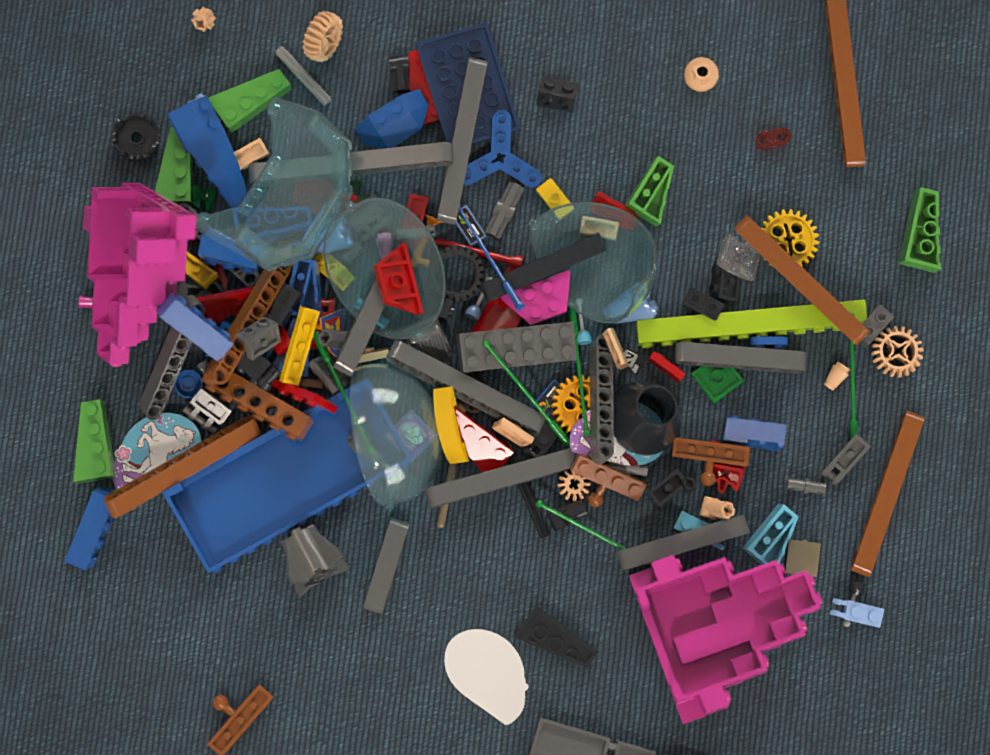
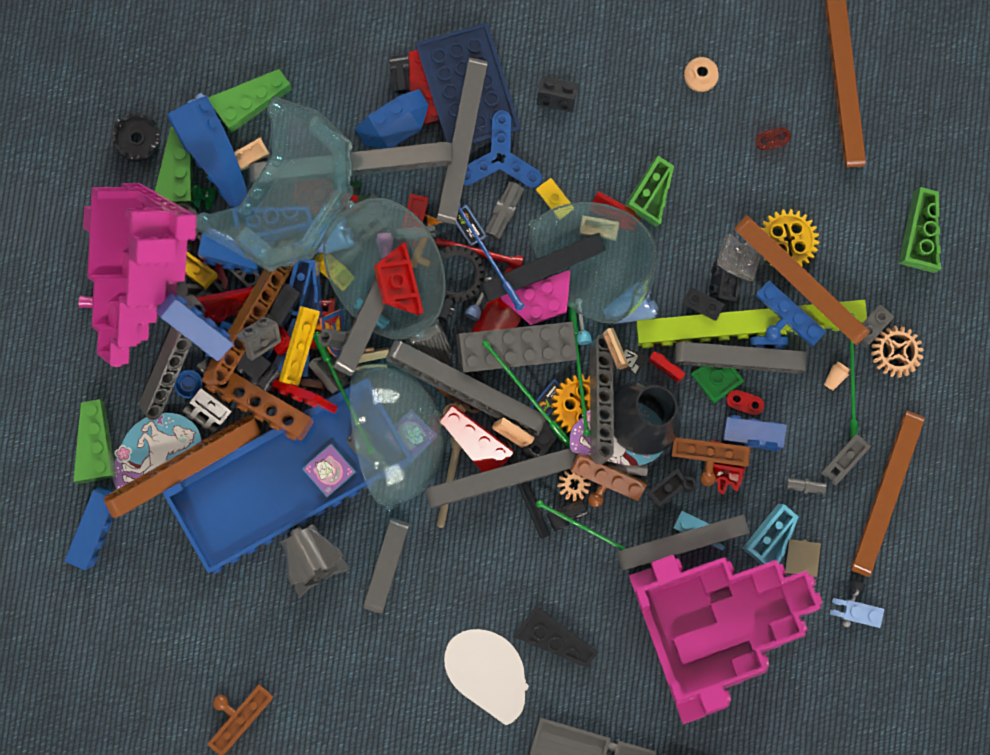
(203, 19): light nougat gear -> none
(303, 76): light grey axle -> none
(322, 36): light nougat gear -> none
(329, 470): none -> tile
(447, 425): yellow slope -> none
(714, 508): light nougat piece -> none
(745, 402): none -> red plate
(789, 314): none -> blue plate

